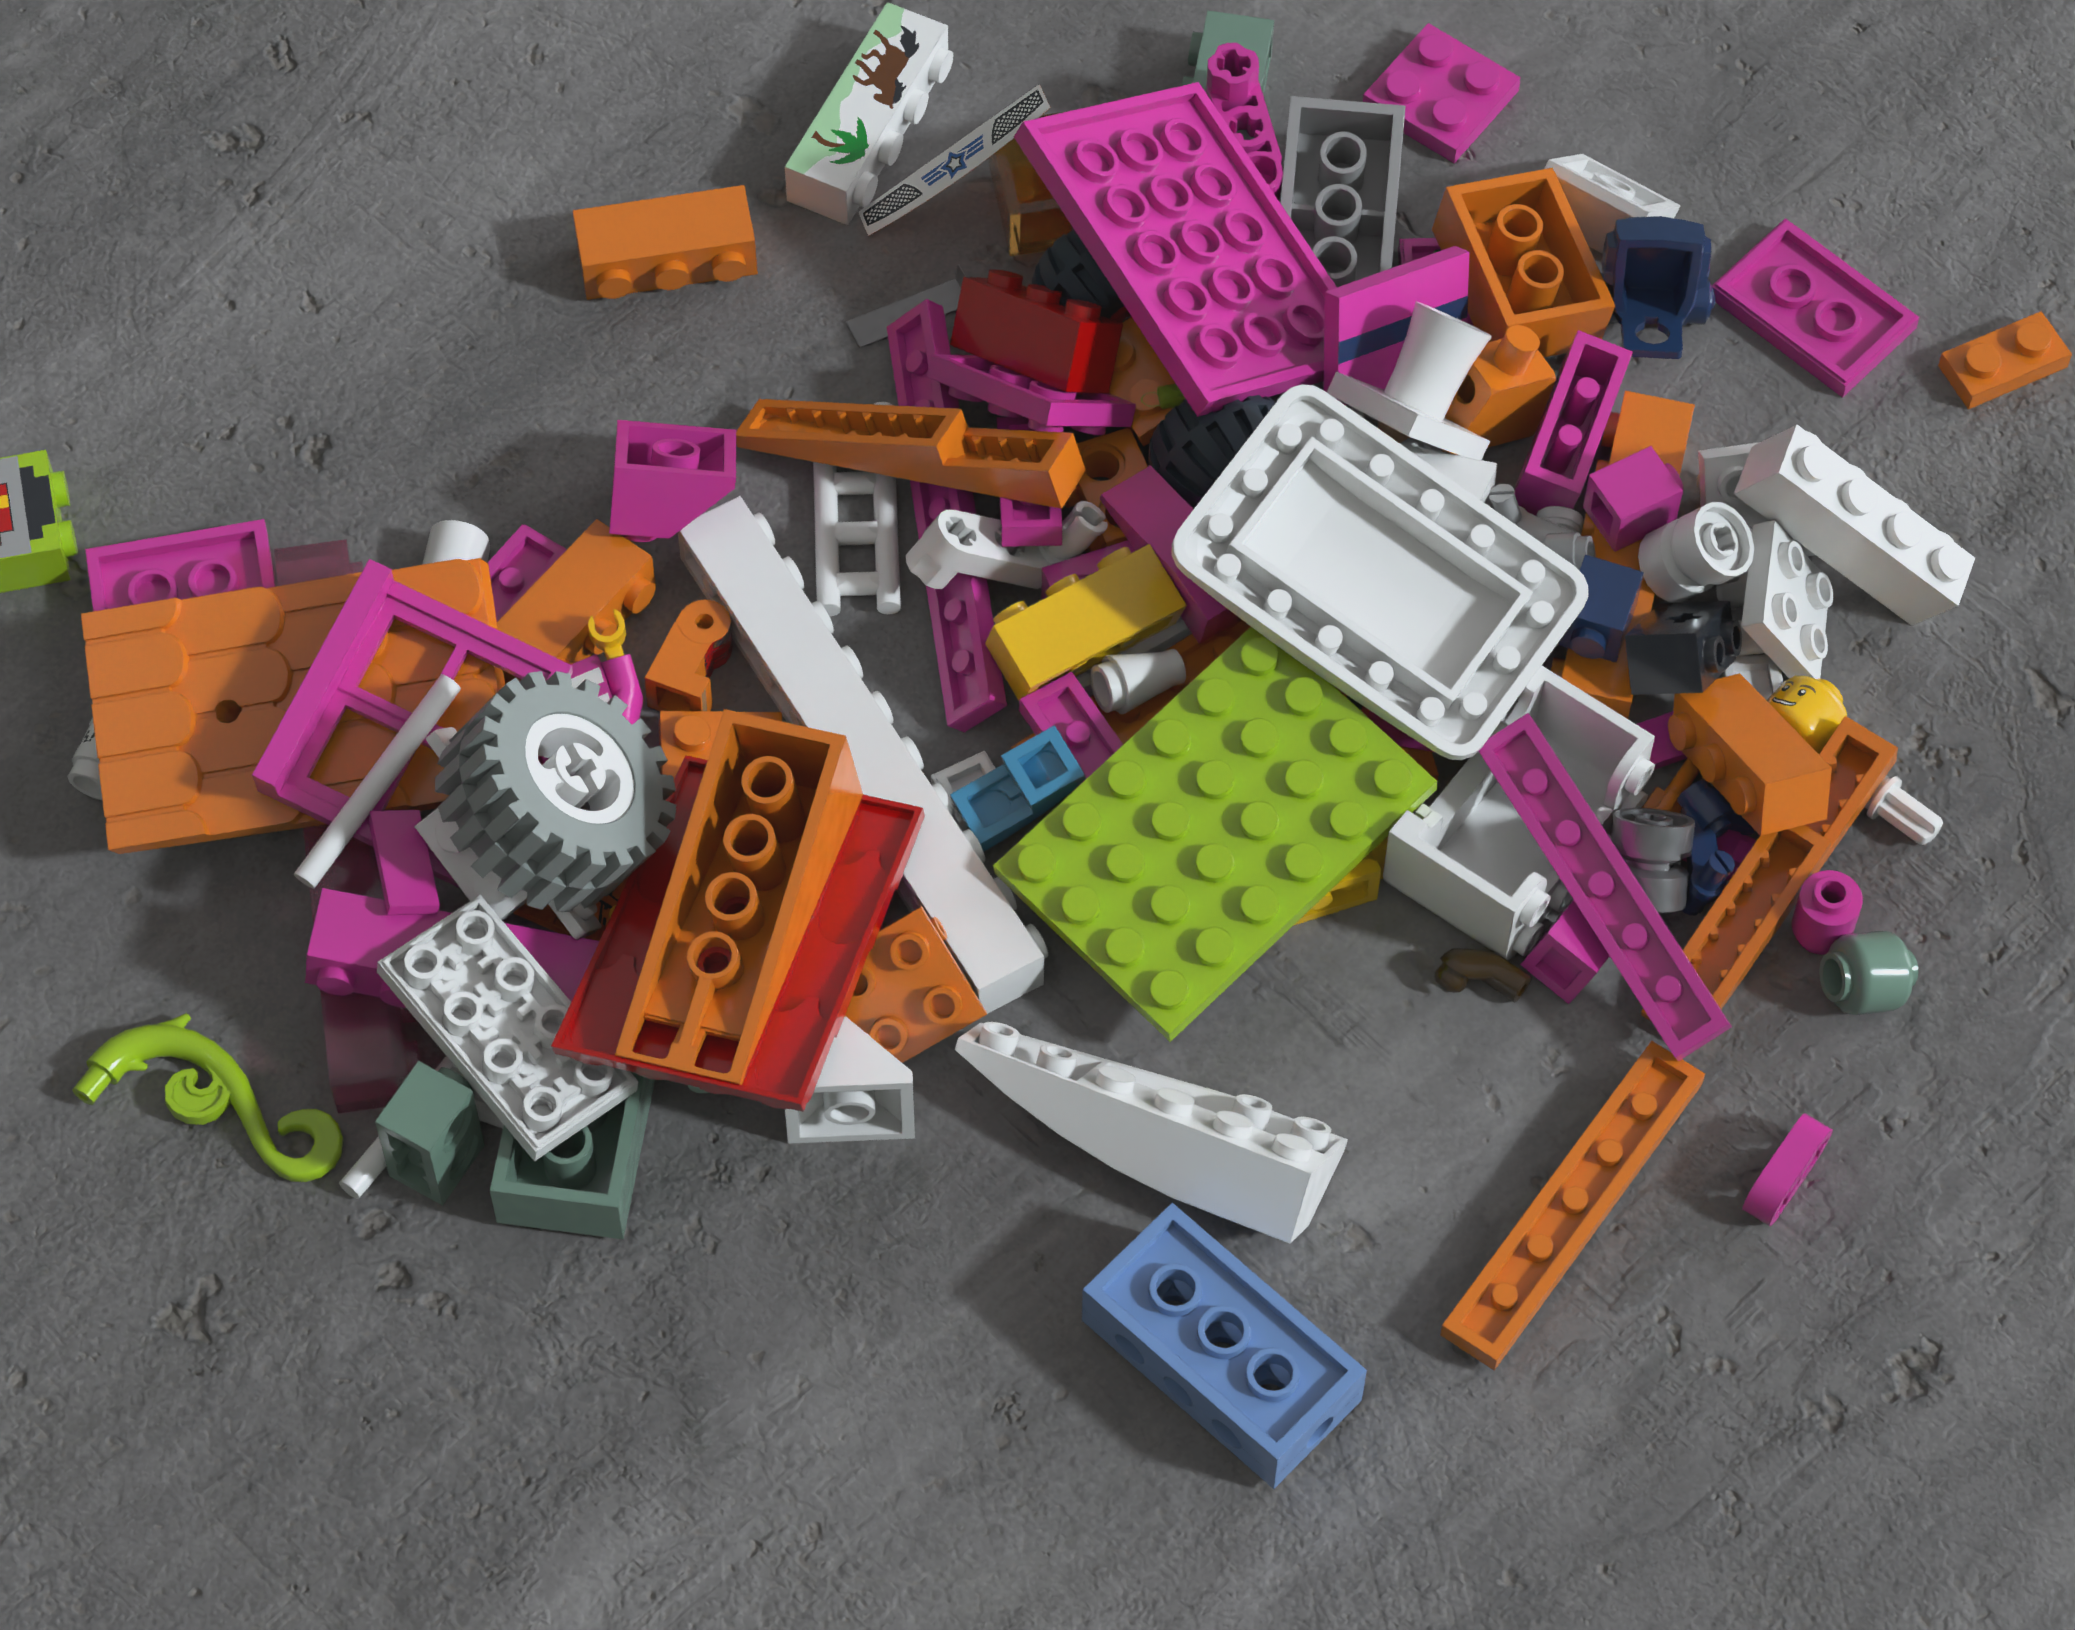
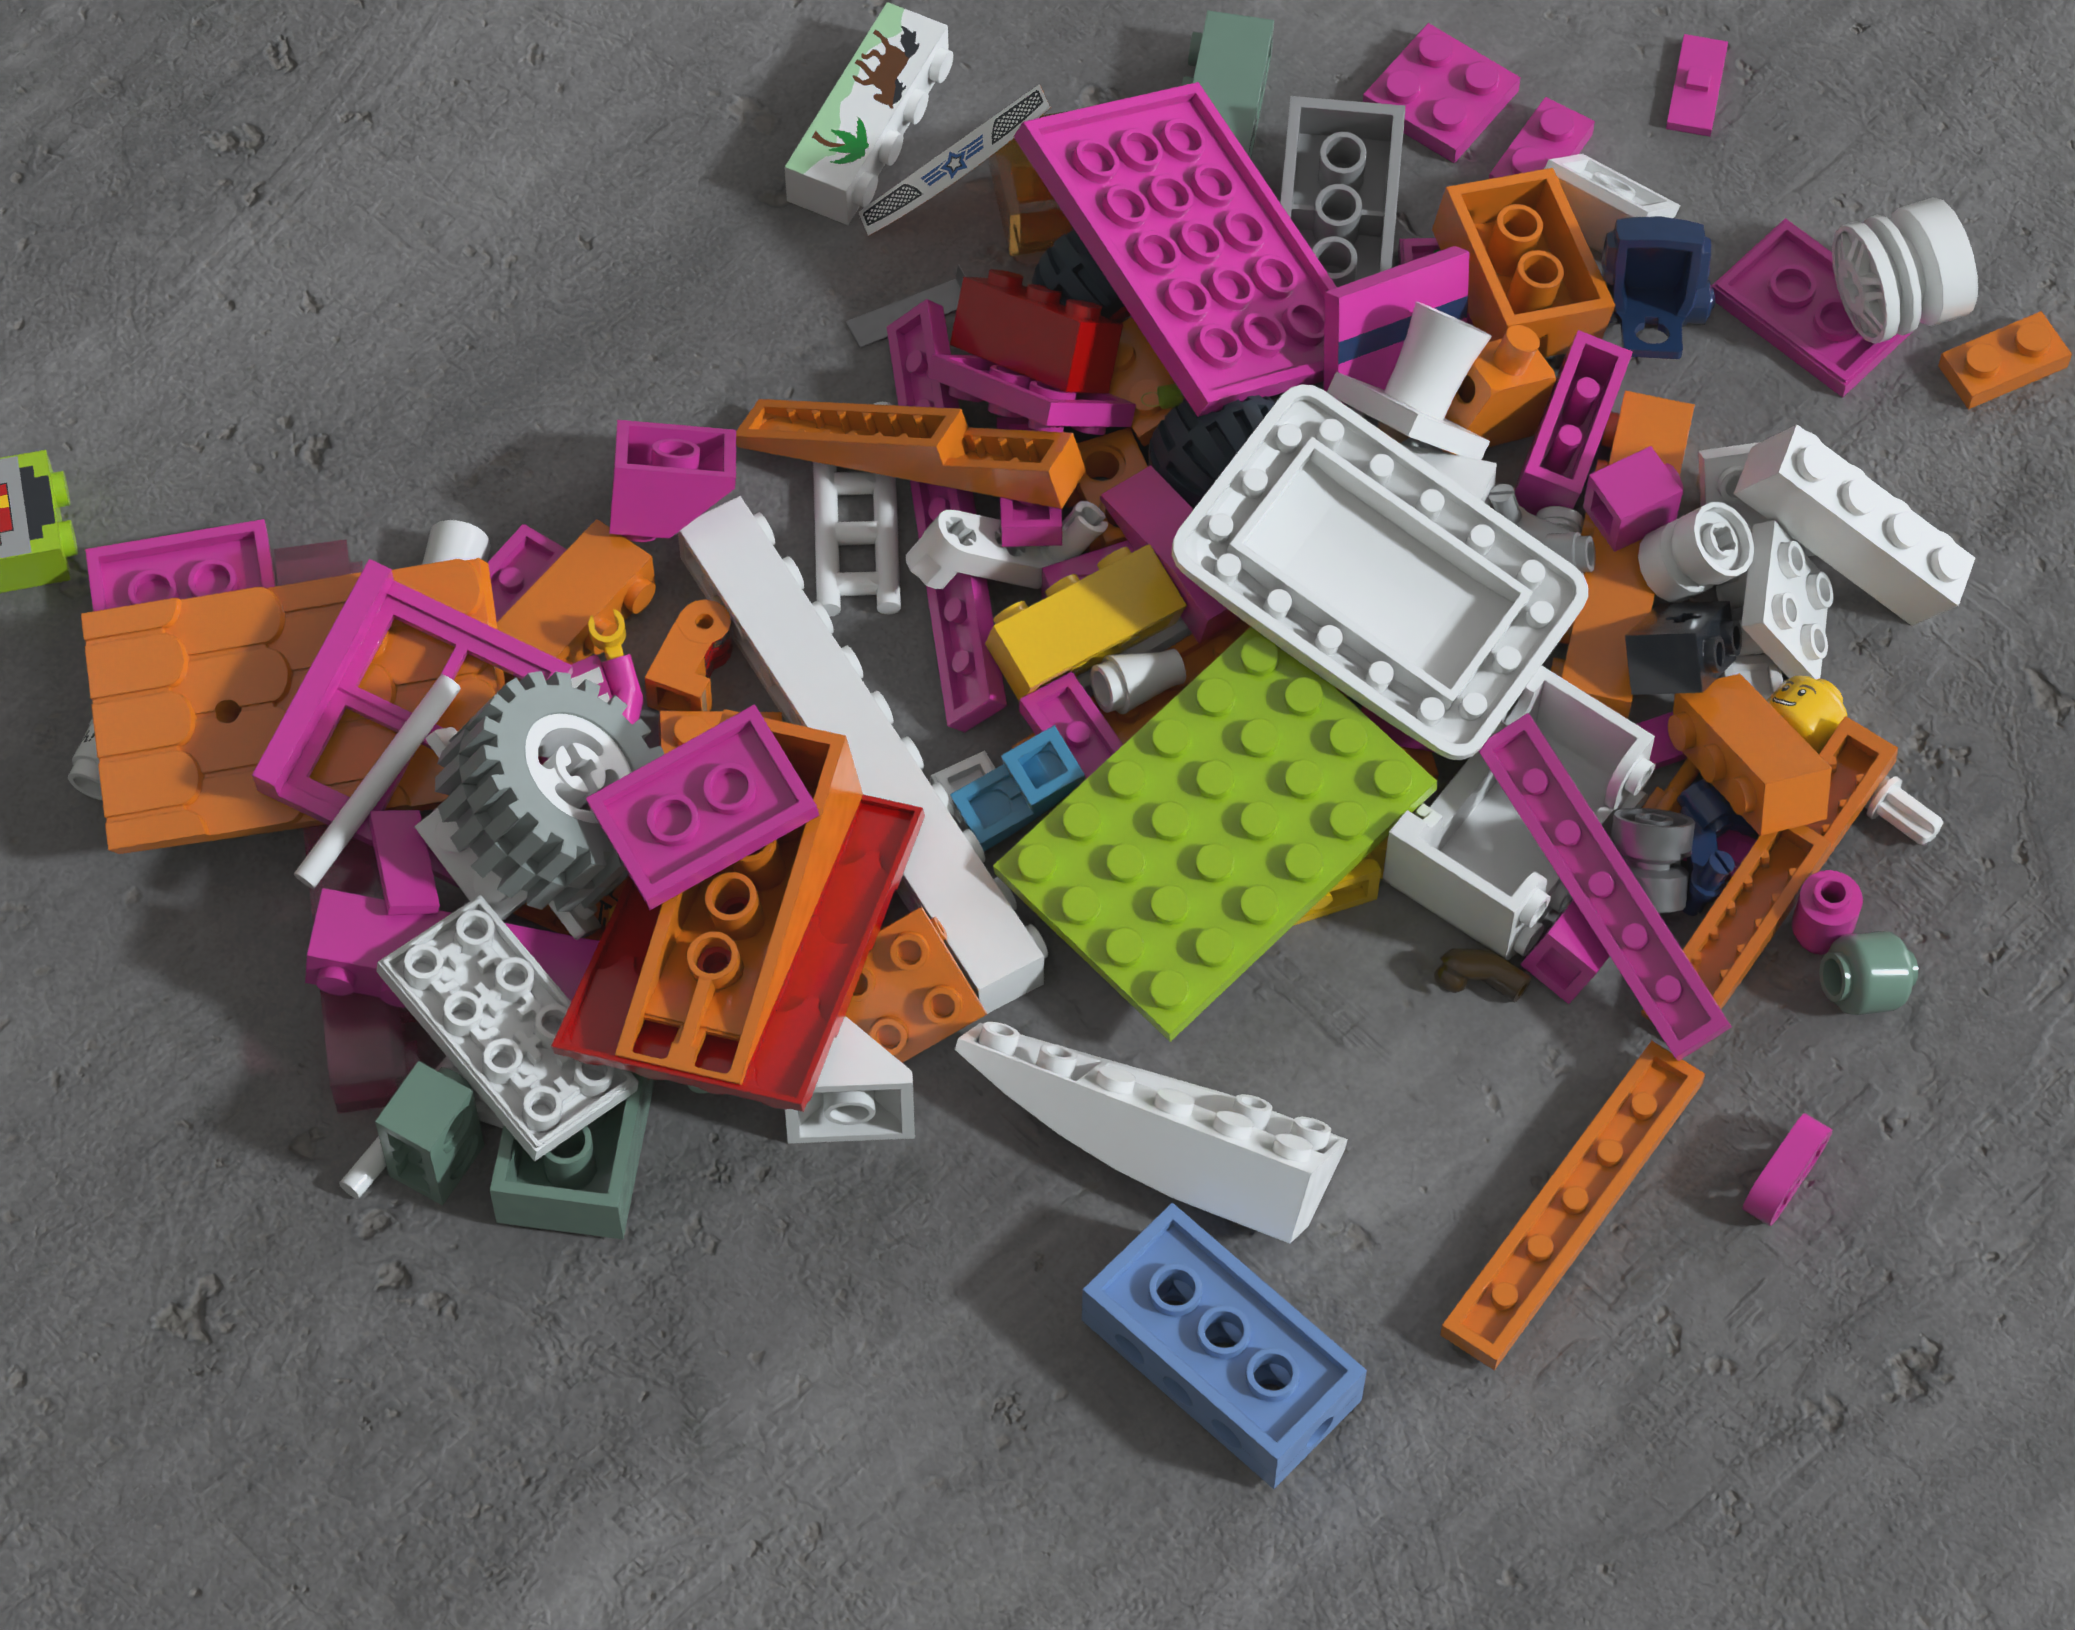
(201, 1106): lime plant -> none
(665, 242): orange brick -> none
(702, 806): none -> dark pink plate
(1240, 101): dark pink beam -> none
(1547, 135): none -> dark pink plate
(1607, 612): dark blue brick -> none
(1697, 85): none -> dark pink piece
(1905, 270): none -> white wheel

